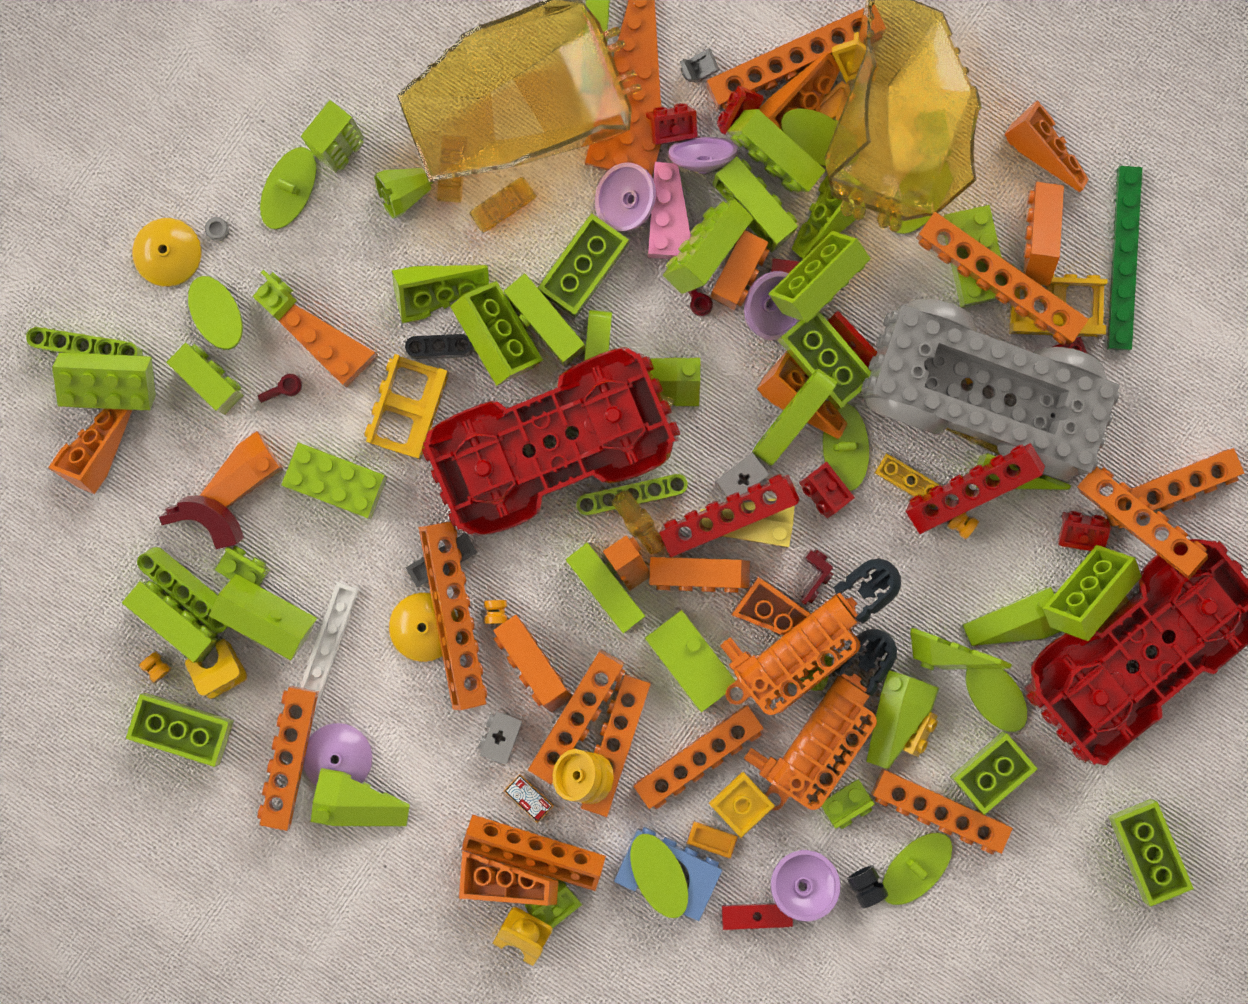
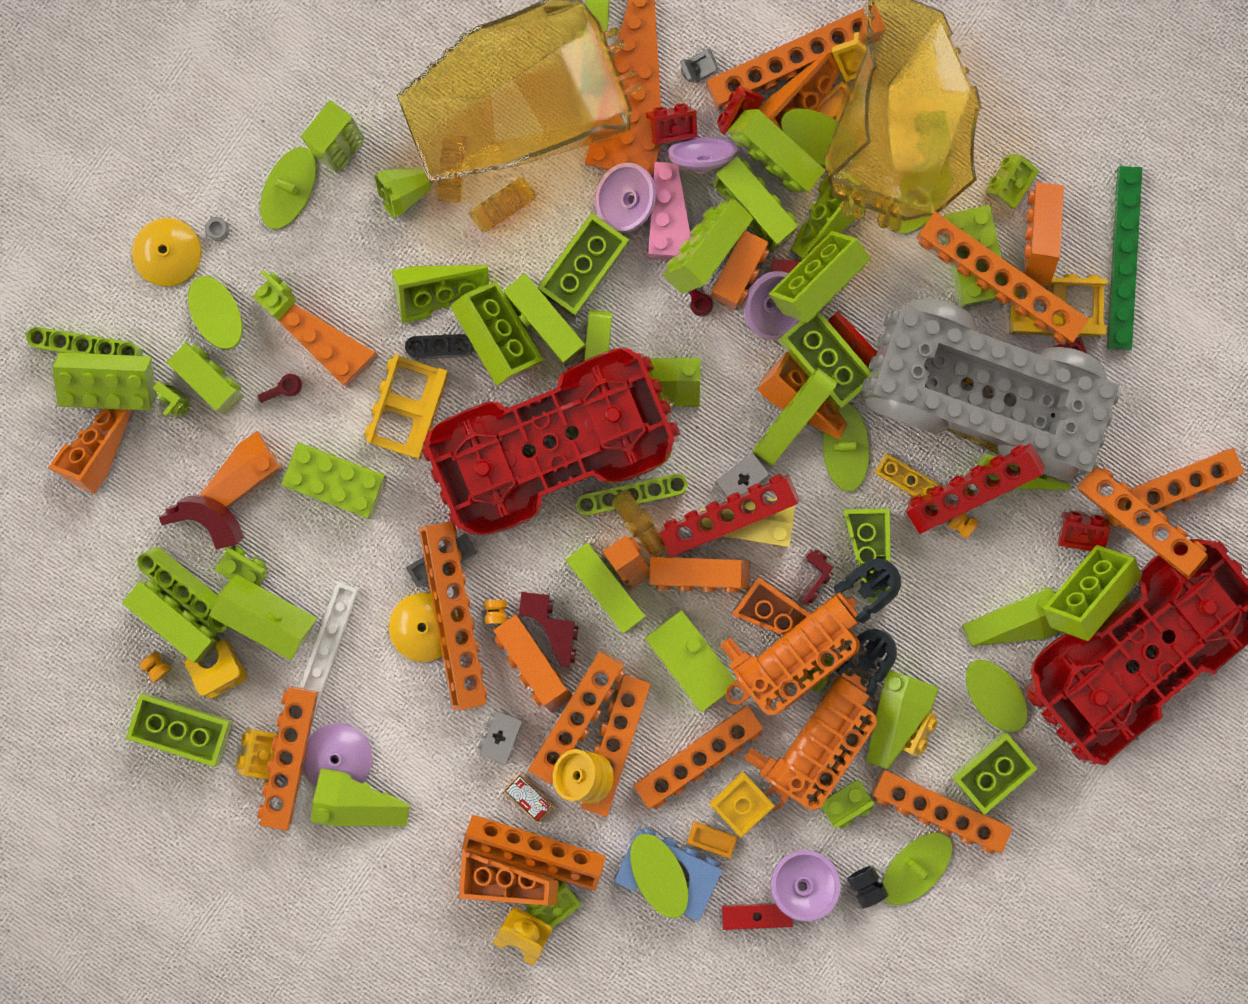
(178, 401): none -> lime bracket
(255, 753): none -> yellow bracket
(560, 632): none -> dark red arch
(826, 490): red bracket -> none
(870, 537): none -> lime wedge
(950, 656): lime wedge -> none
(1012, 180): none -> lime bracket
(1037, 140): orange wedge -> none
(1150, 852): lime brick -> none

